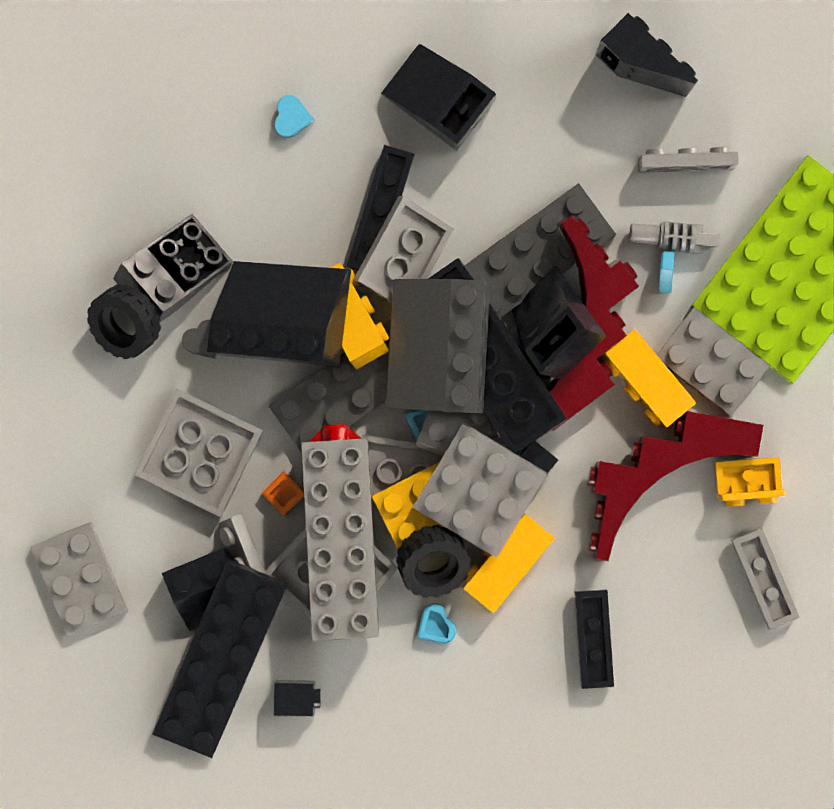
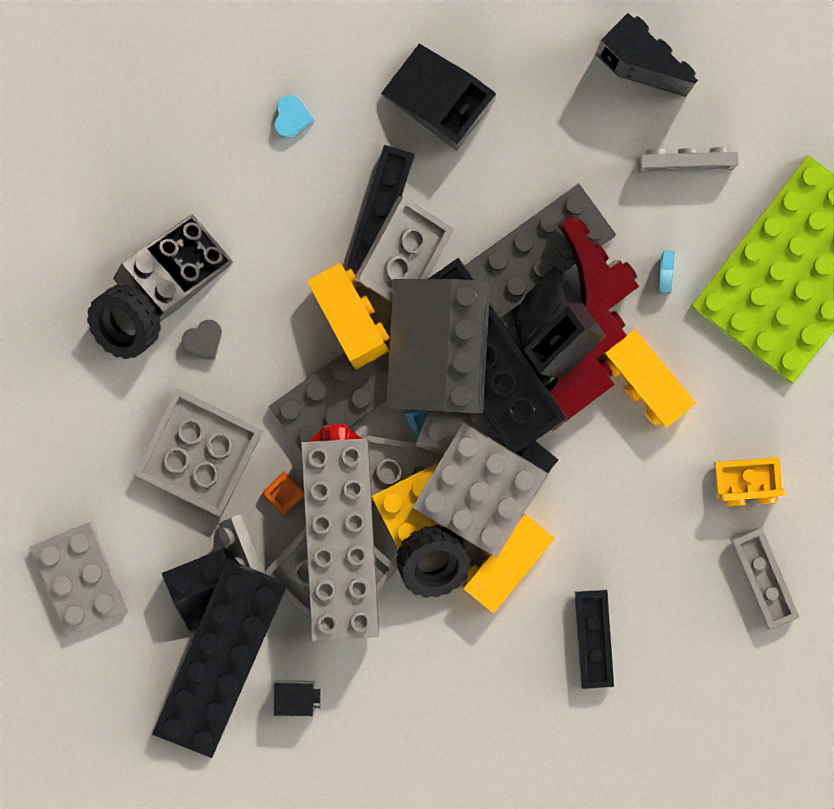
(281, 313): black slope -> none
(435, 625): medium azure tile -> none
(622, 485): dark red arch -> none
(674, 236): light grey hinge -> none
(712, 361): light grey plate -> none

